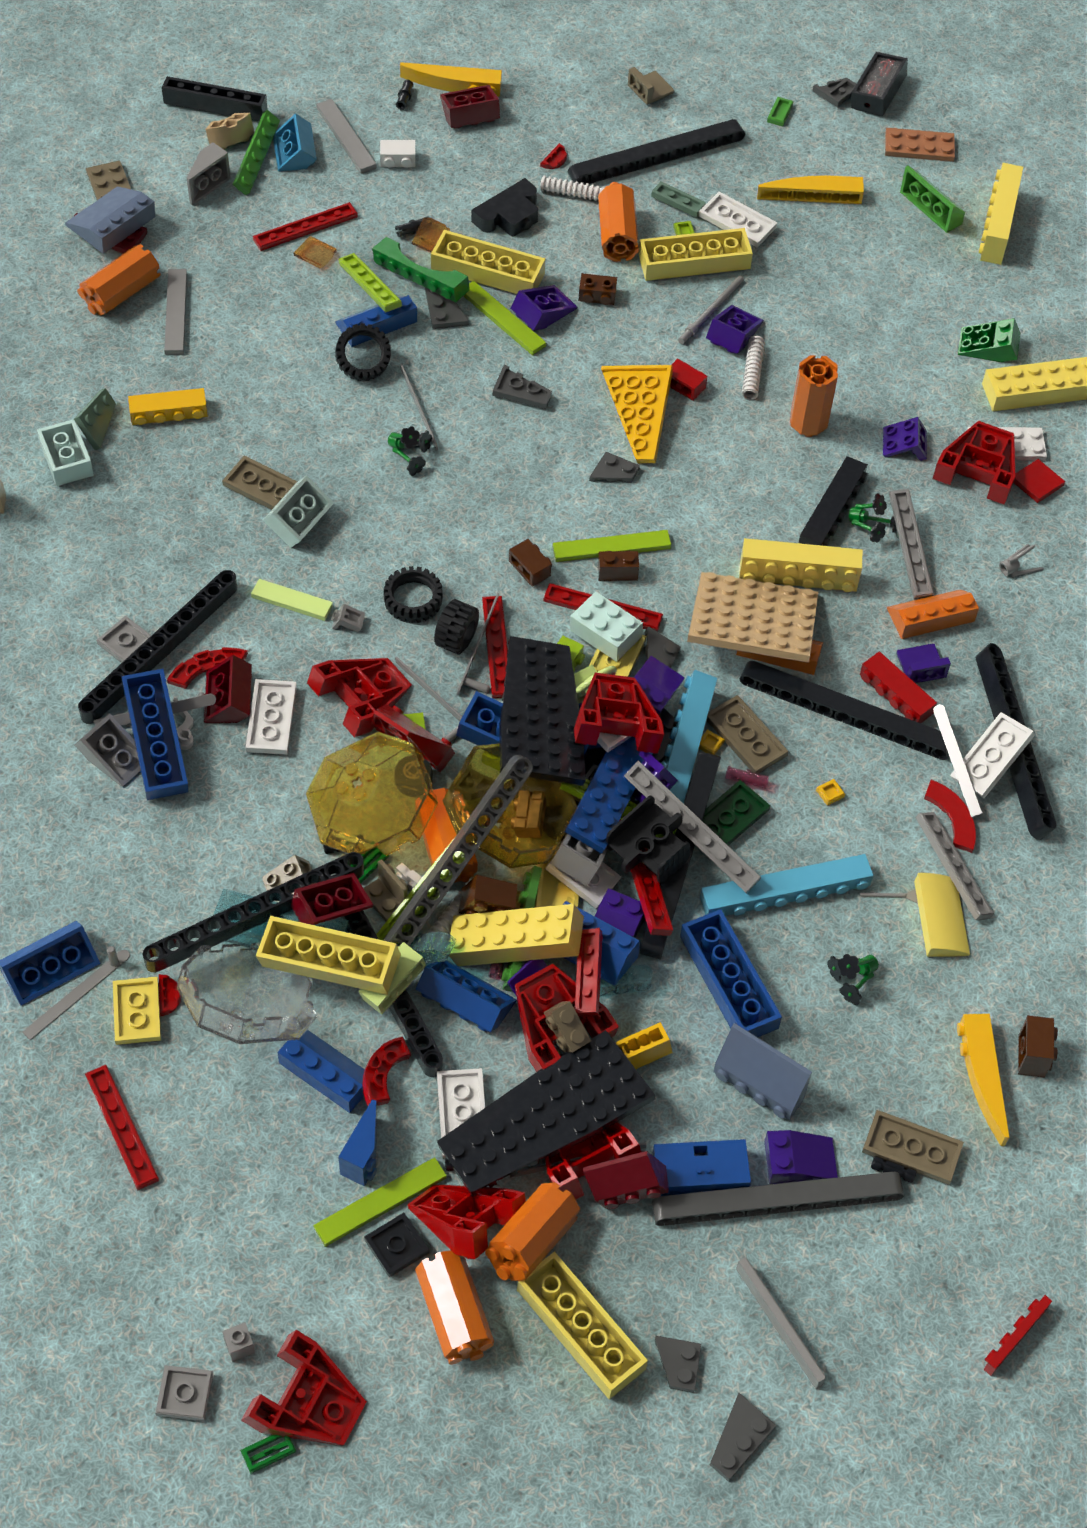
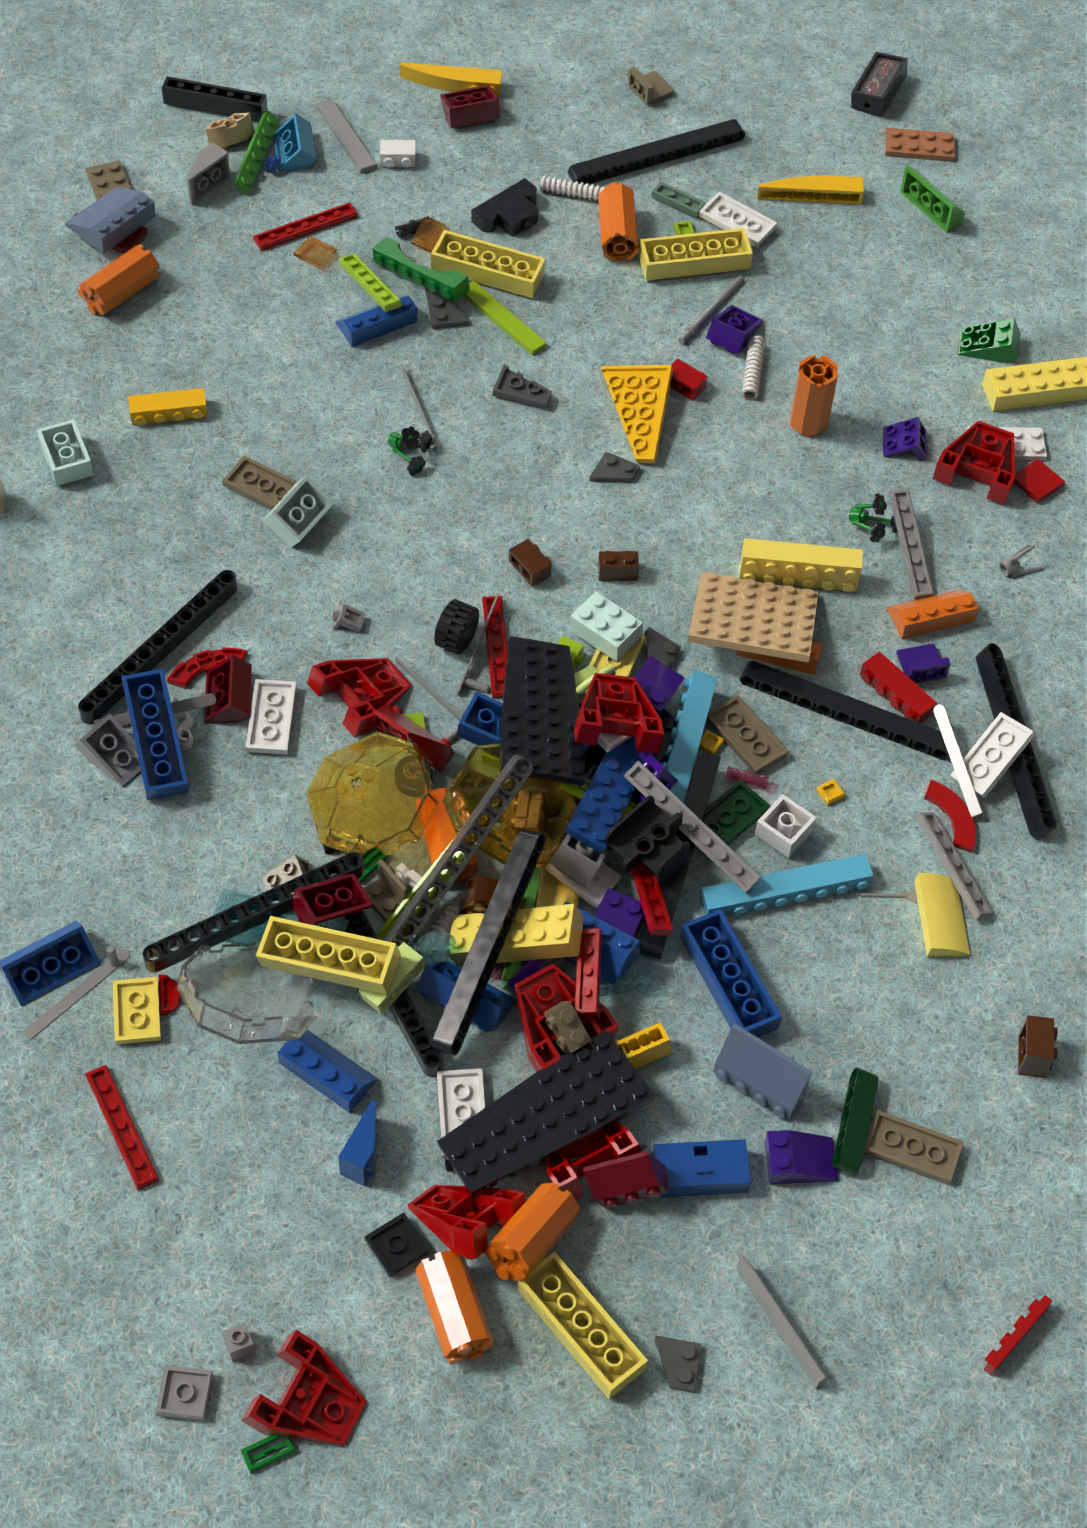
(95, 418): sand green wing -> none
(123, 639): light grey plate -> none
(175, 312): light grey tile -> none
(272, 164): none -> blue plate
(291, 599): yellowish green tile -> none
(378, 1067): red tile -> none
(379, 337): black tyre -> none
(379, 1202): lime tile -> none
(404, 94): black pin -> none
(409, 576): black tyre -> none
(488, 942): none -> black beam
(541, 306): dark purple slope -> none
(555, 158): red tile -> none
(574, 599): red tile -> none
(597, 289): reddish brown brick -> none
(629, 542): lime tile -> none
(741, 1437): dark grey wing -> none
(777, 1198): dark grey beam -> none
(780, 111): bright green tile -> none
(785, 825): none -> white brick
(834, 503): black brick -> none
(835, 91): dark grey wing -> none
(848, 967): black plant -> none
(855, 1121): none -> dark green beam
(889, 1166): black axle -> none
(983, 1071): yellow slope -> none
(1001, 213): light yellow brick -> none

